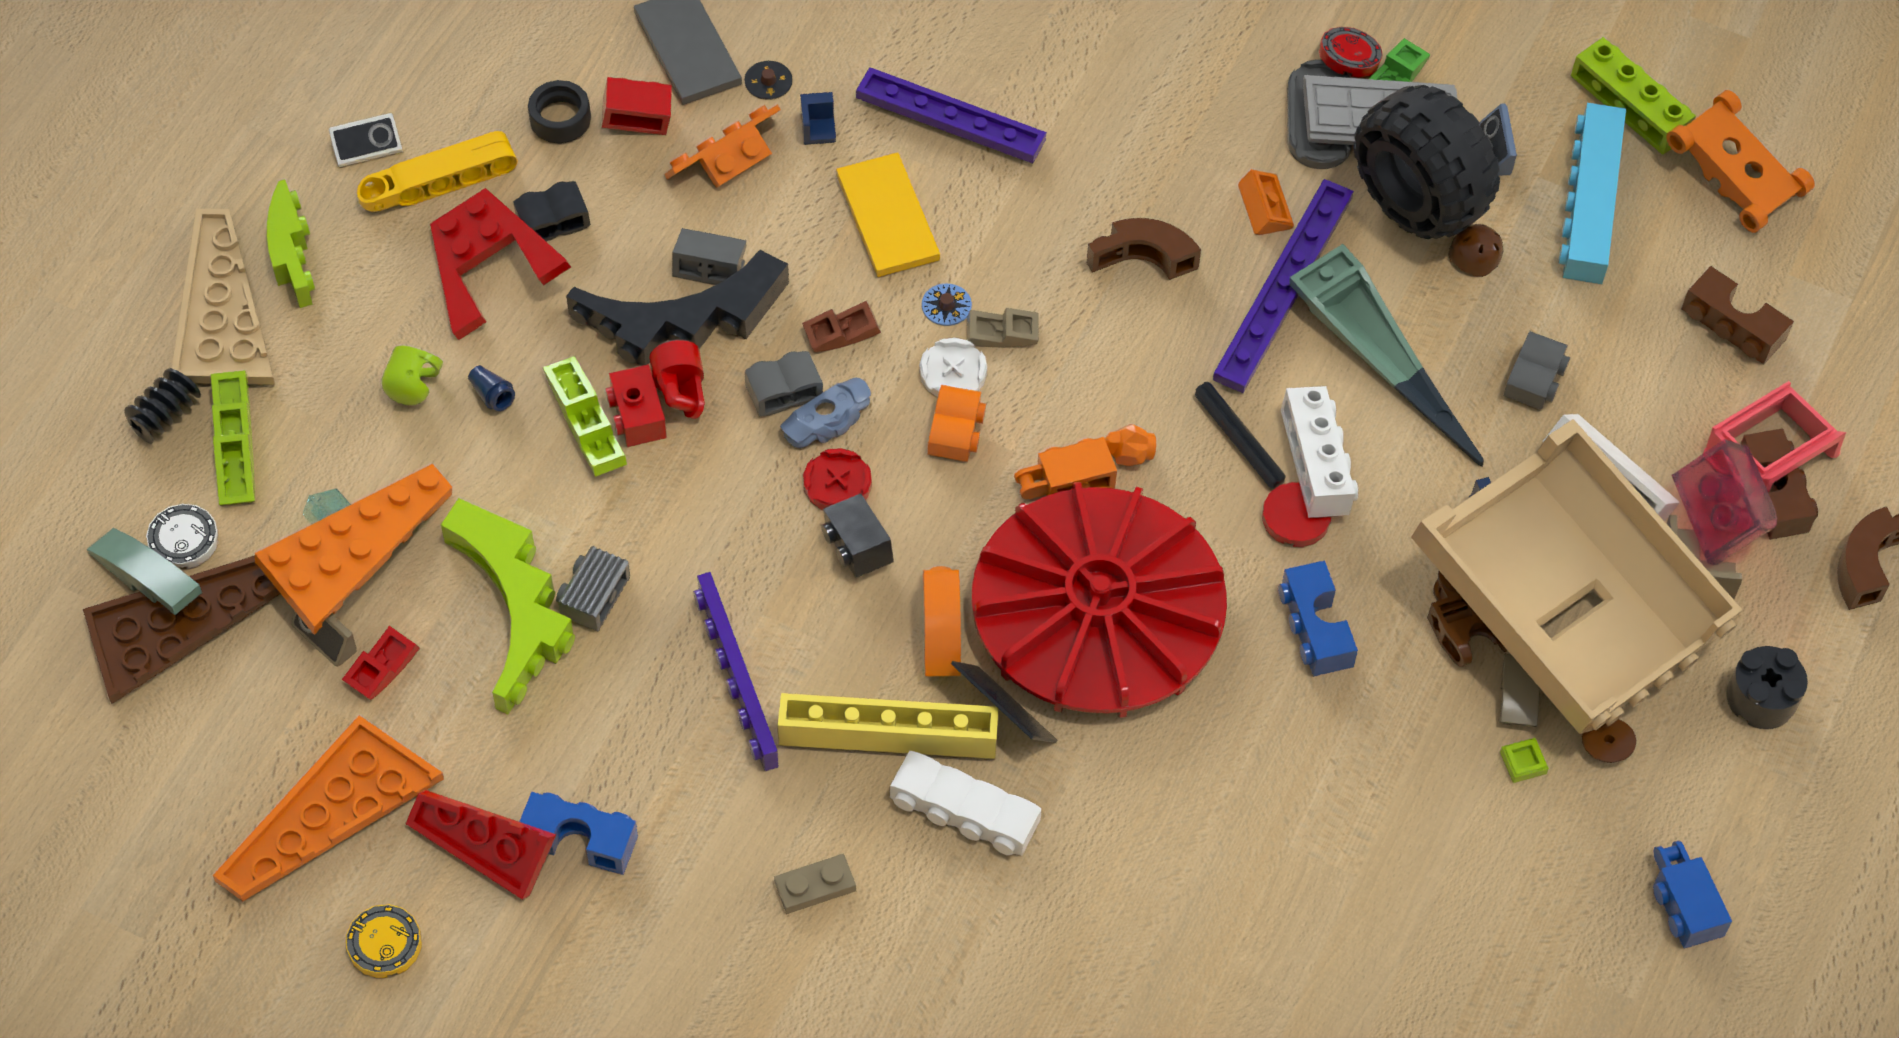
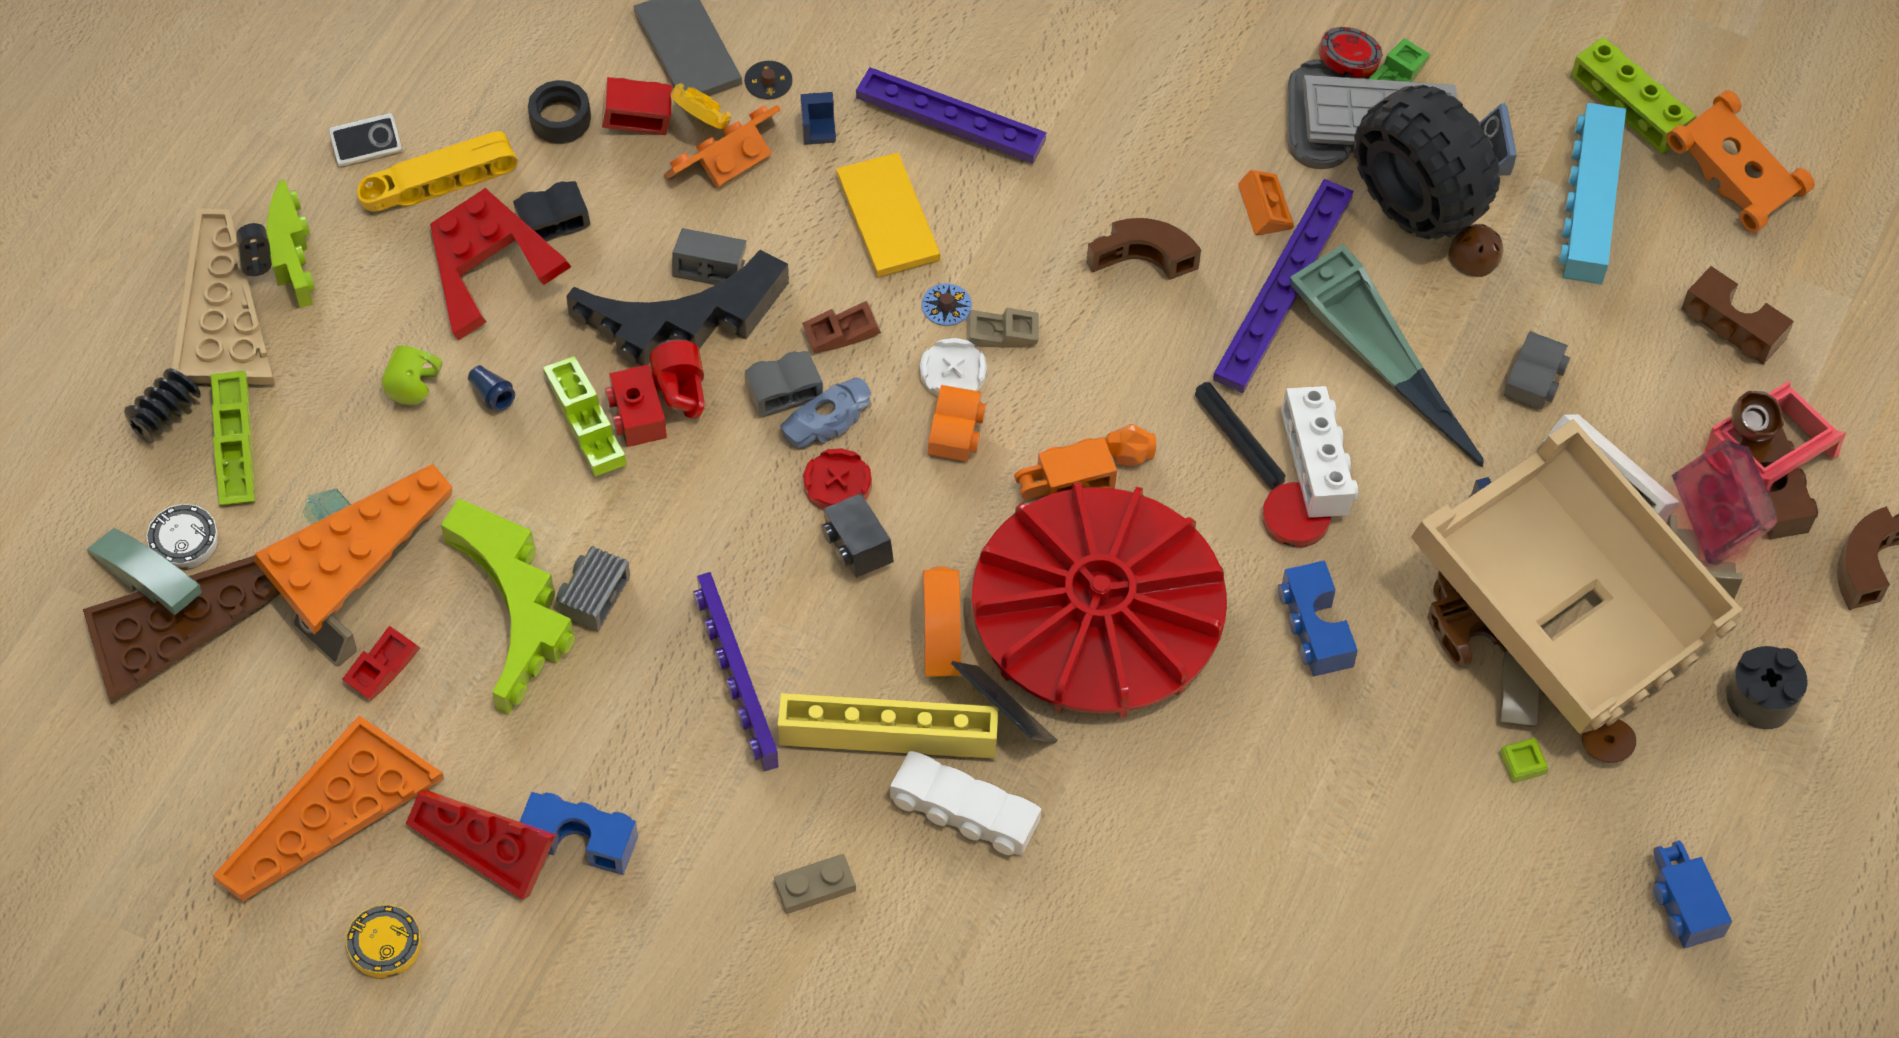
(257, 249): none -> black beam
(700, 106): none -> yellow tile
(1757, 416): none -> reddish brown hair

